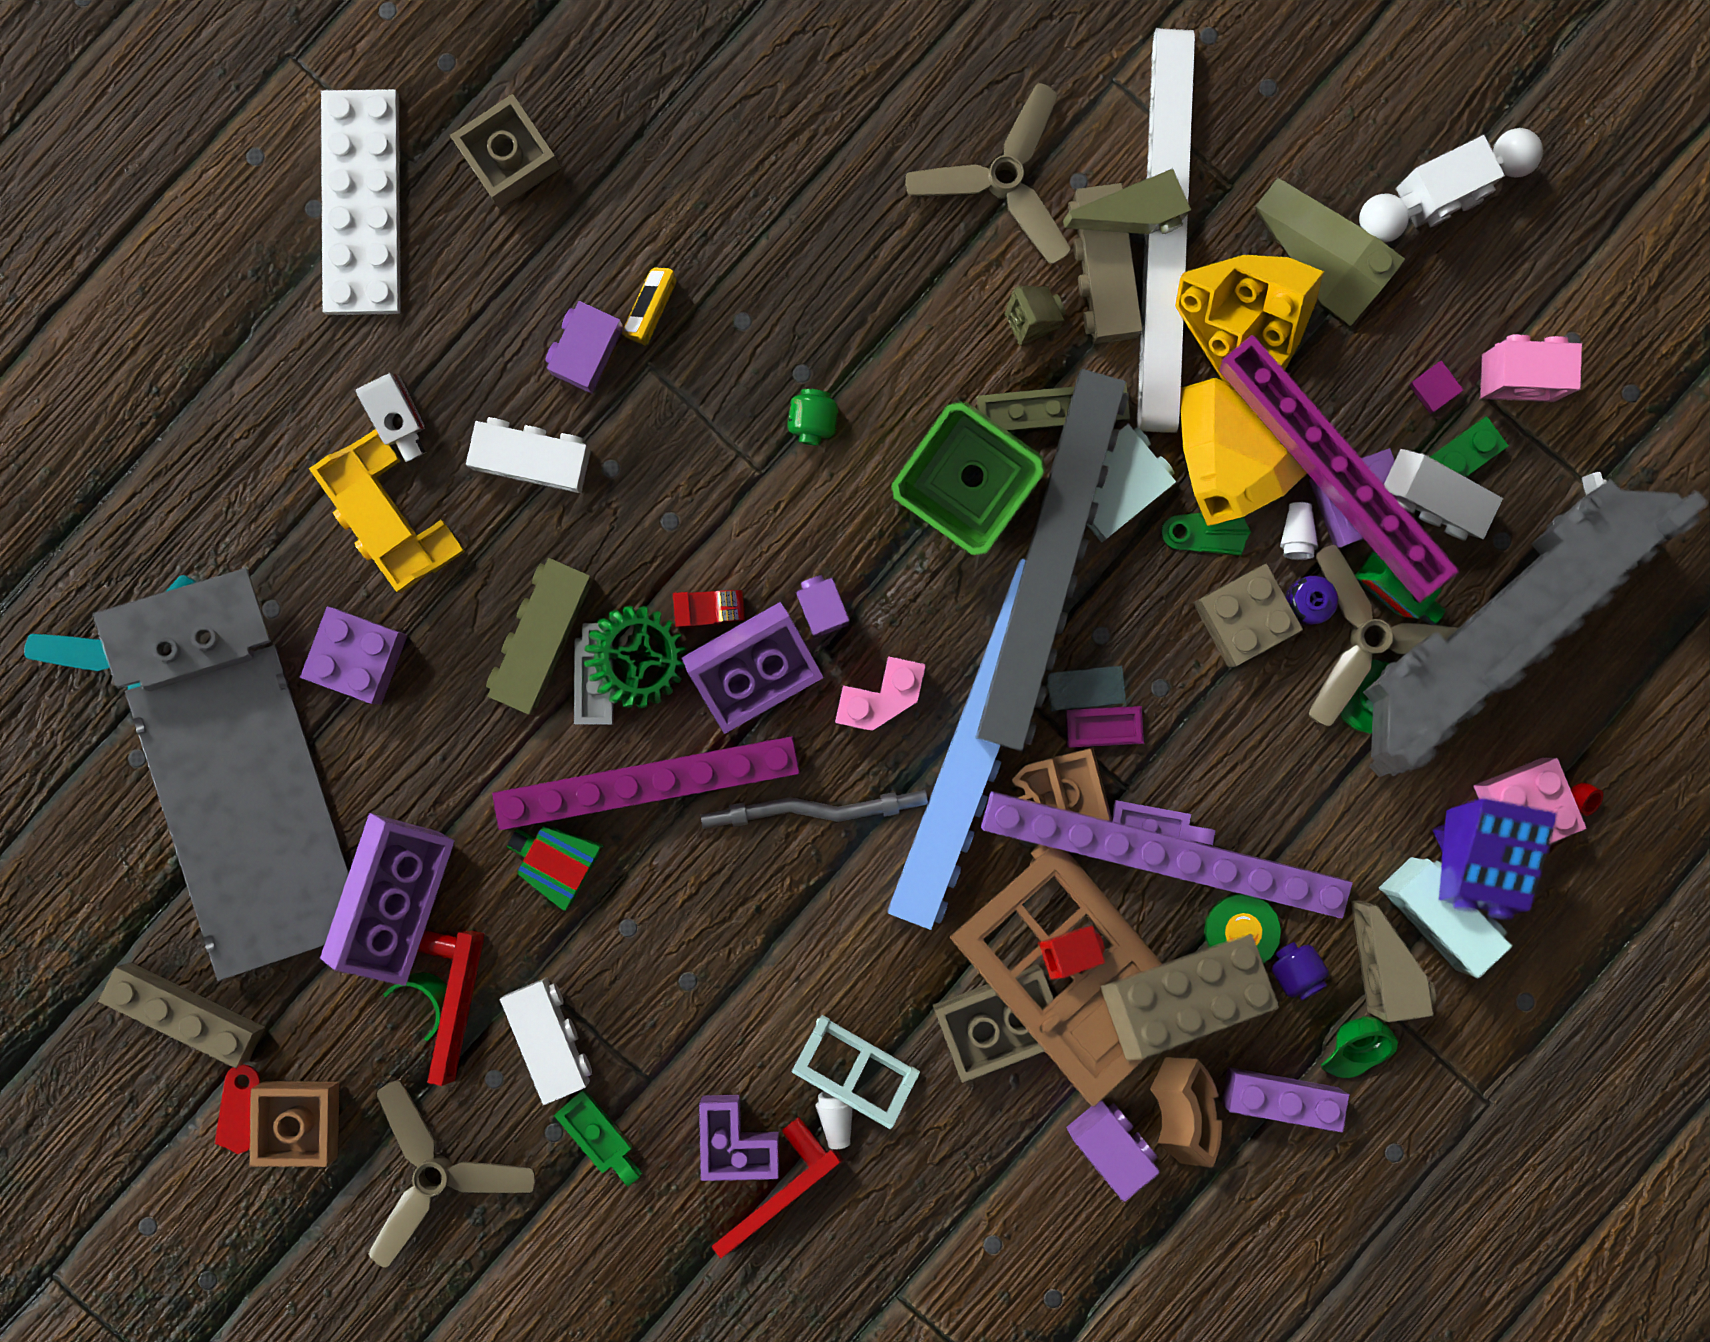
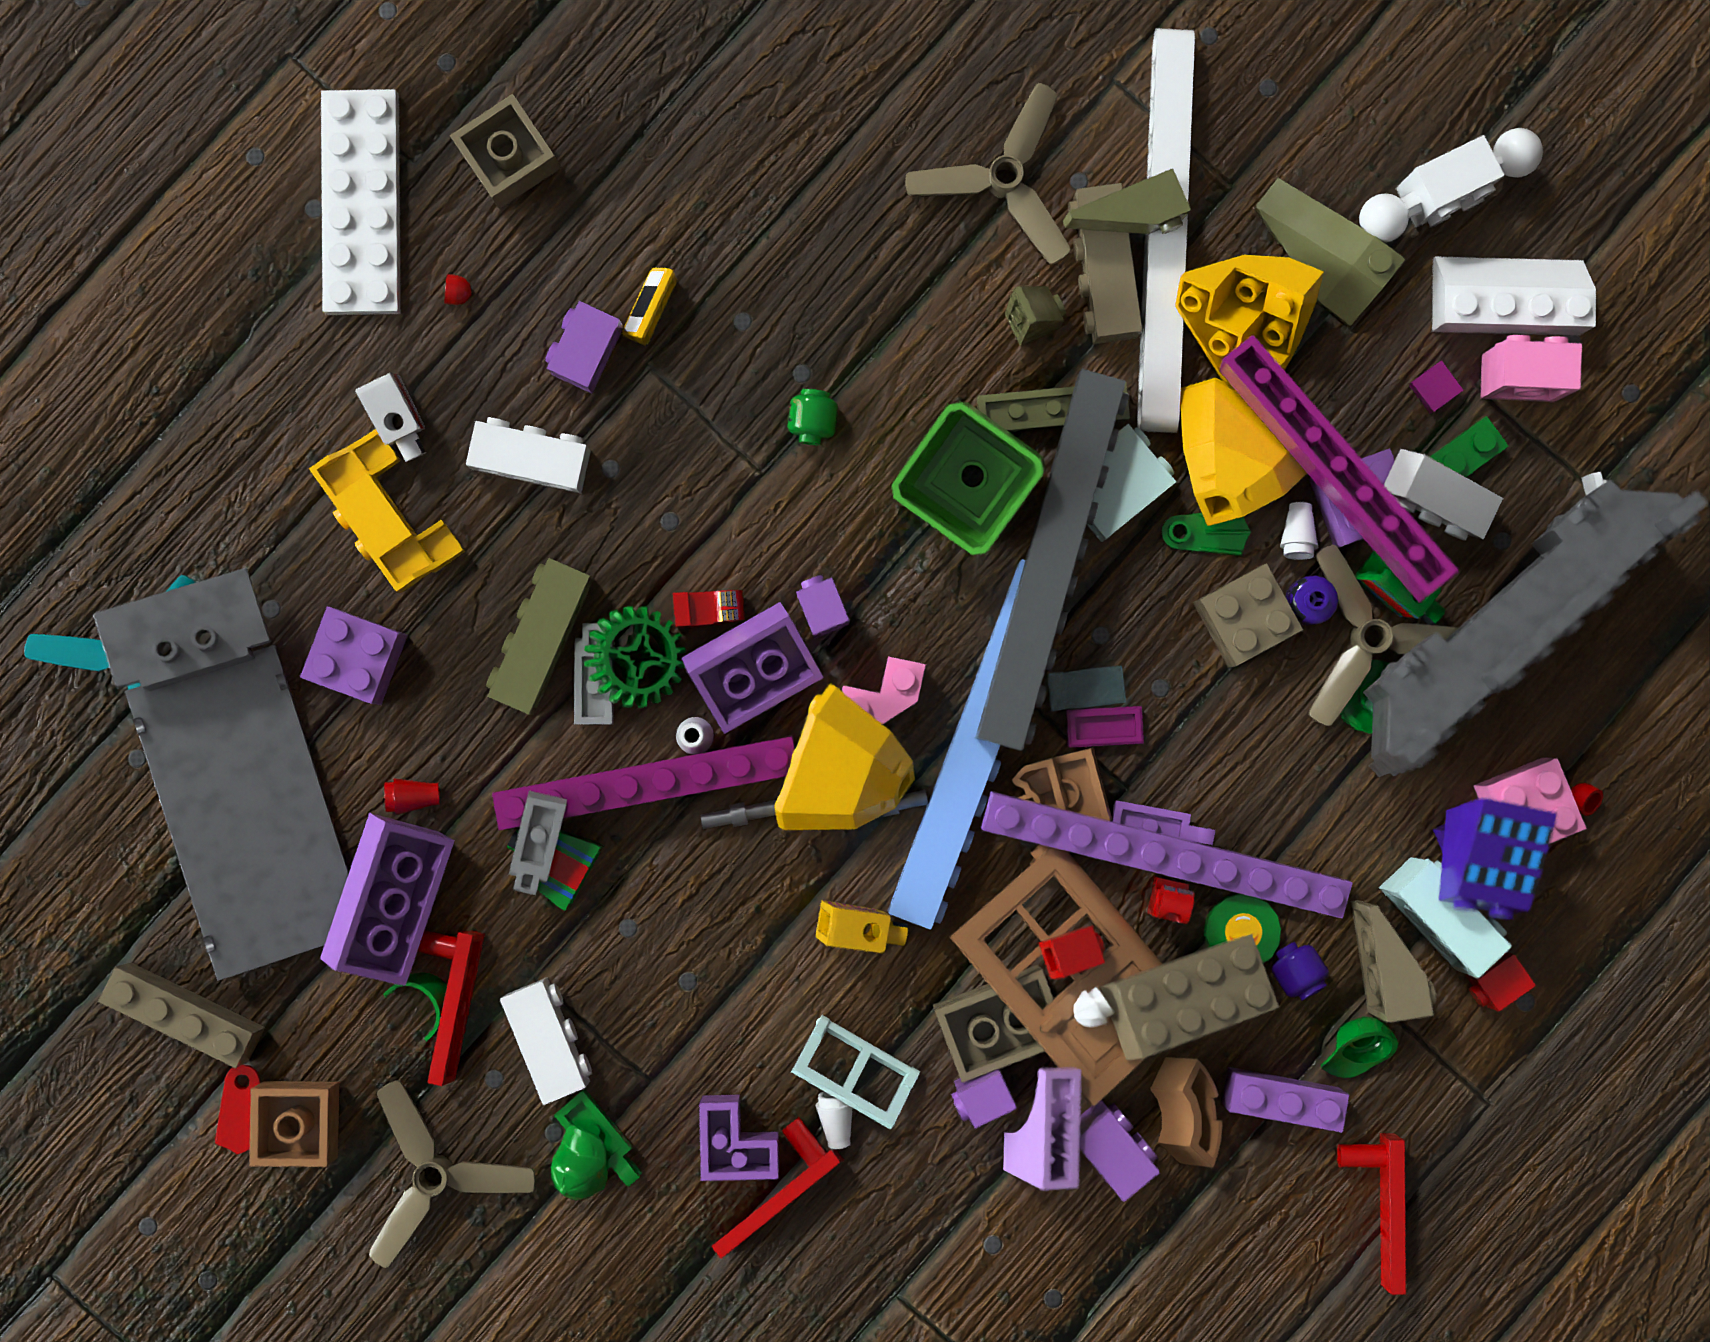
(409, 795): none -> red cone
(456, 290): none -> red hinge
(536, 841): none -> light grey hinge
(579, 1164): none -> green piece
(705, 735): none -> white cone
(842, 769): none -> yellow brick
(844, 924): none -> yellow torso
(982, 1098): none -> medium lavender brick
(1048, 1144): none -> lavender arch
(1092, 1009): none -> white plate
(1171, 900): none -> red leg
(1390, 1158): none -> red piece
(1501, 983): none -> red brick
(1512, 296): none -> white slope

